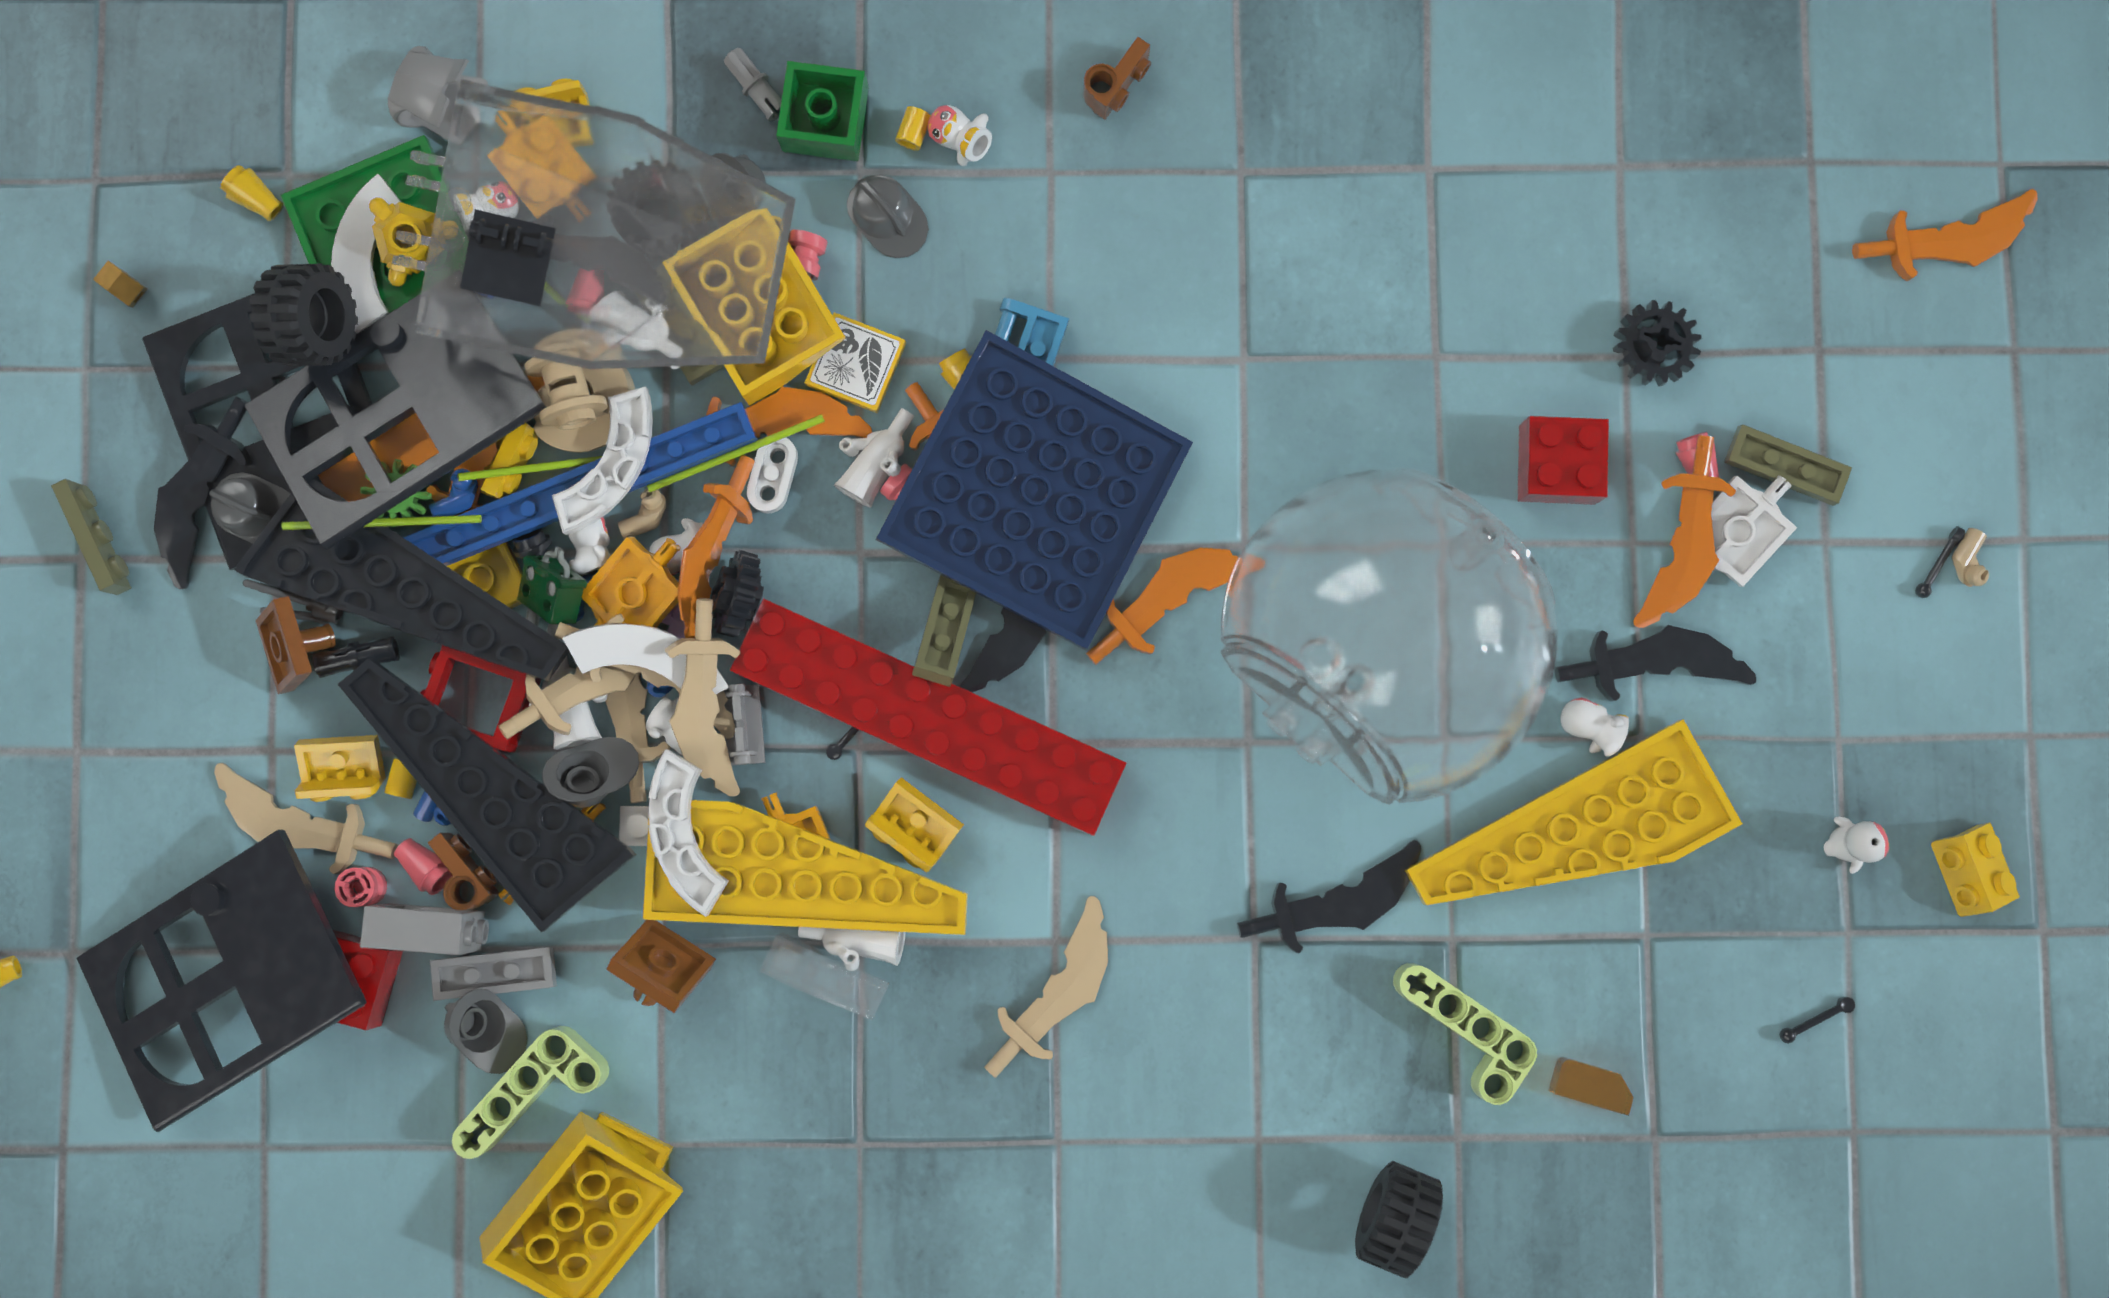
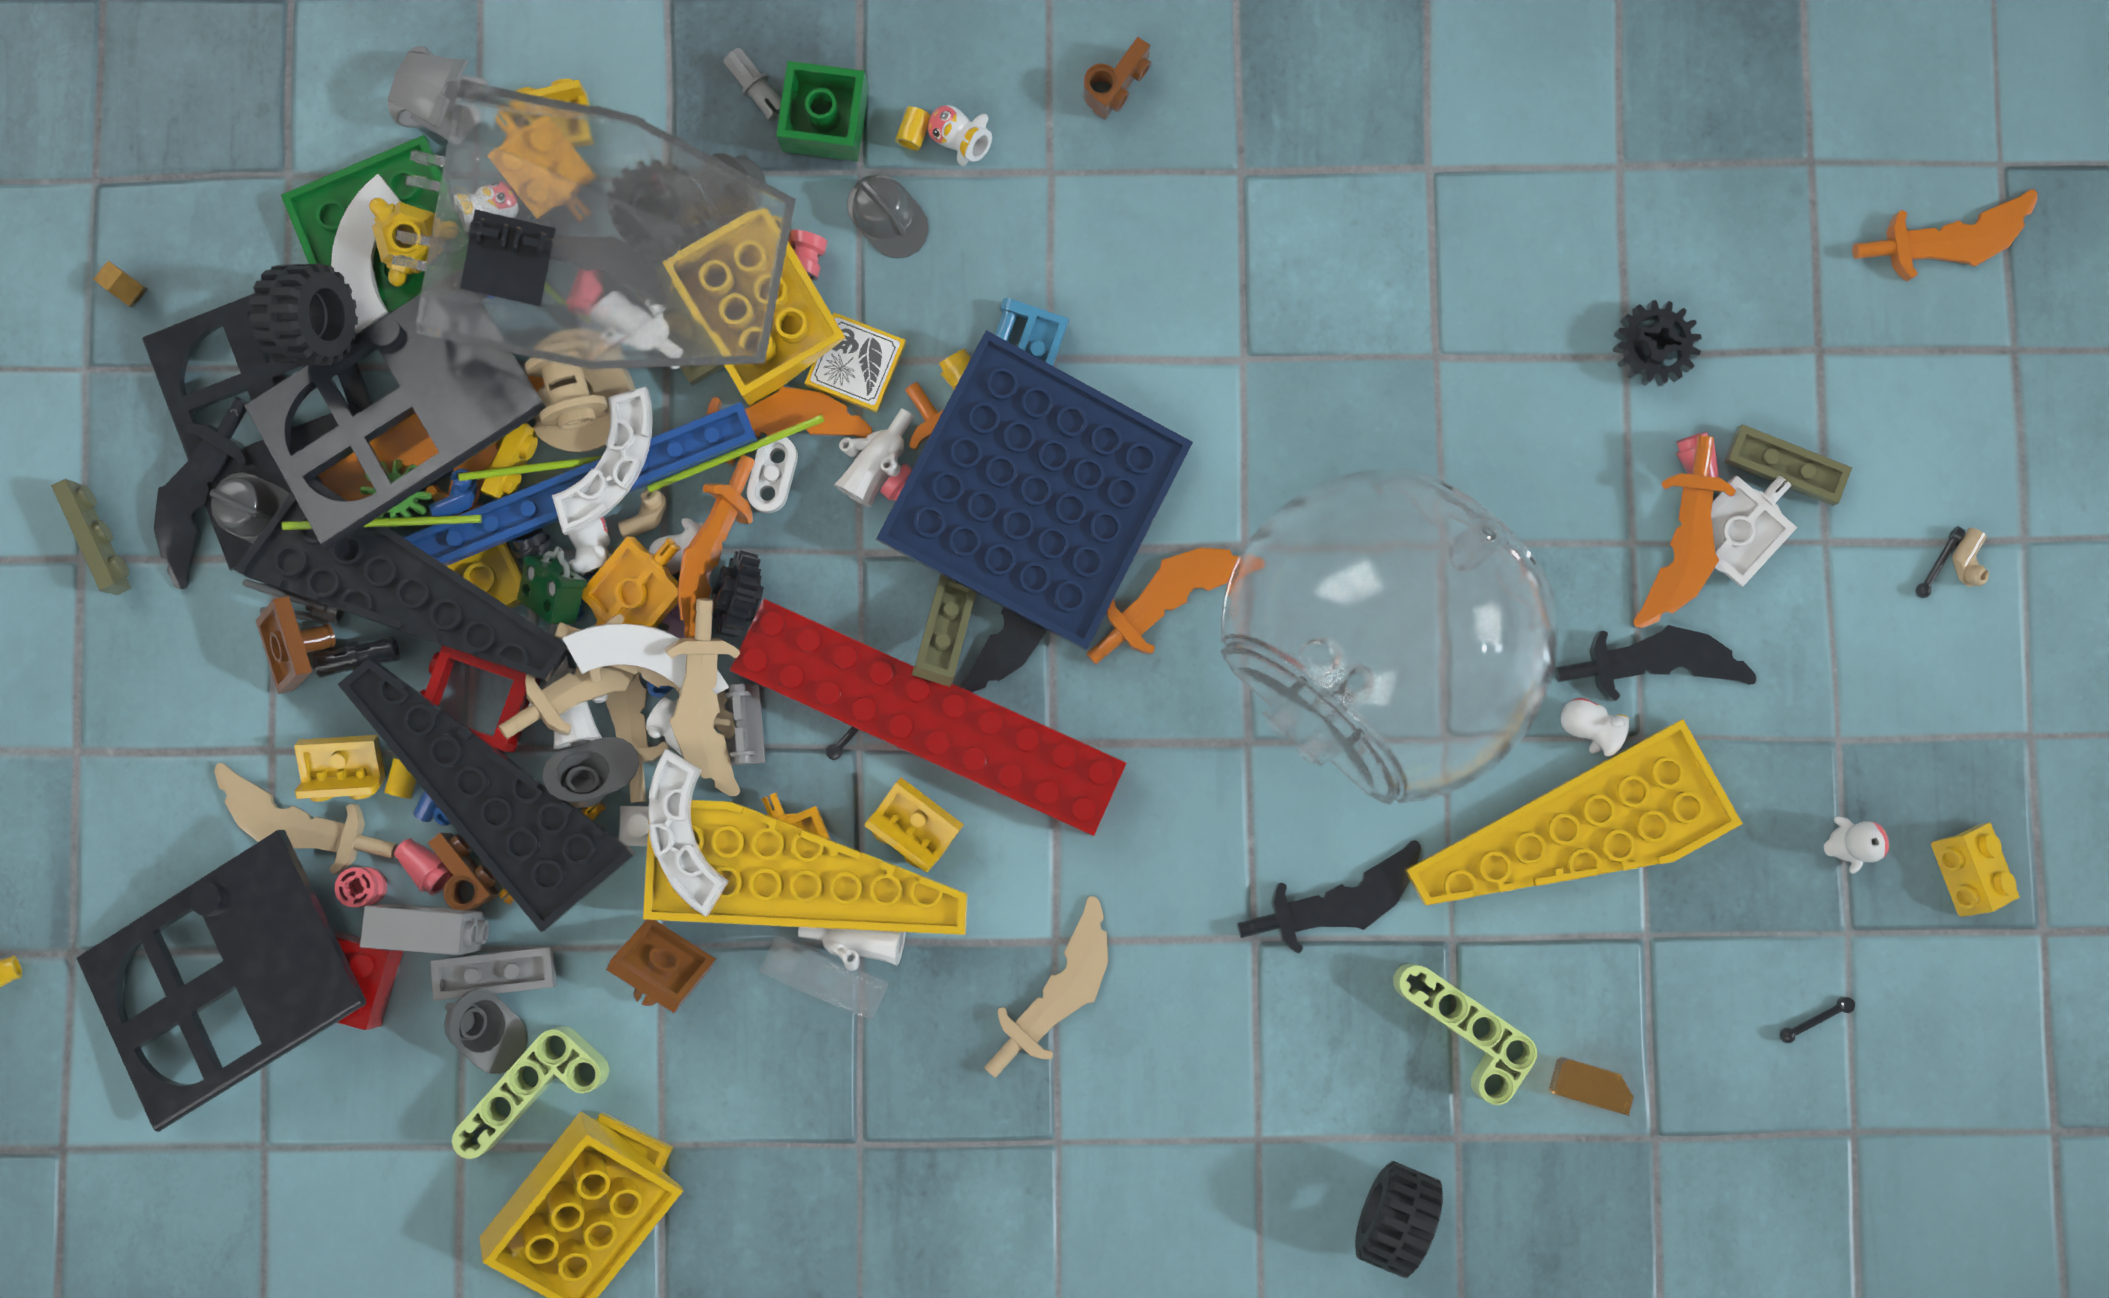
(250, 192): yellow cone -> none
(1563, 460): red brick -> none

